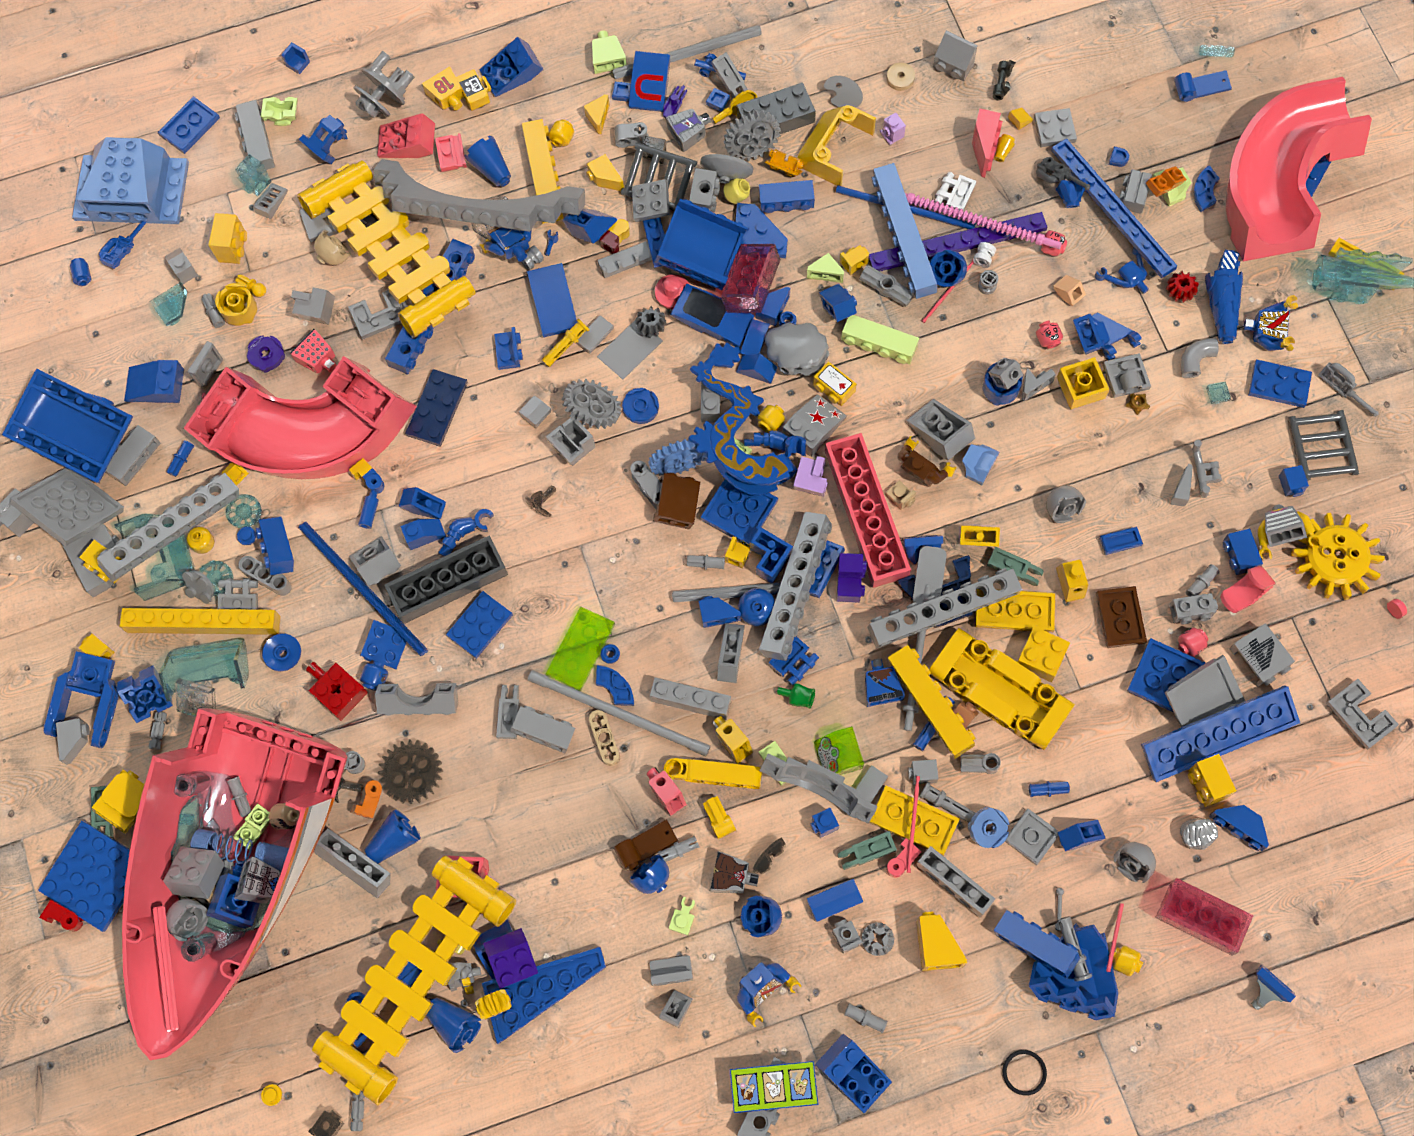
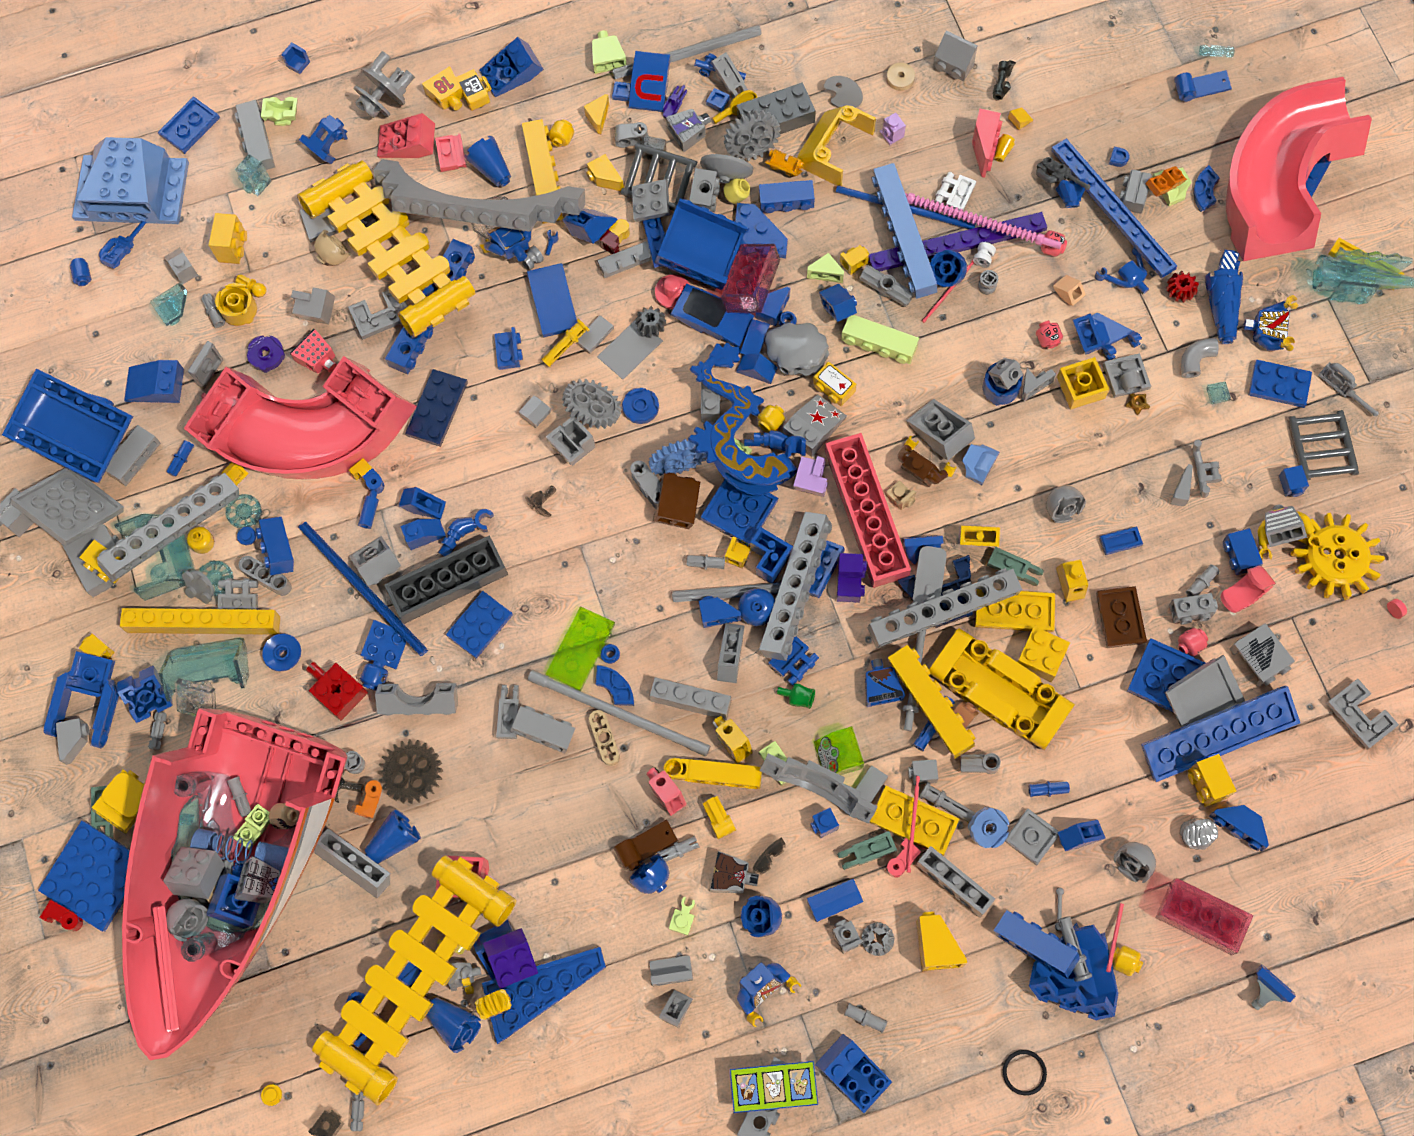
(272, 207): light grey slope -> none
(1055, 127): light grey plate -> none

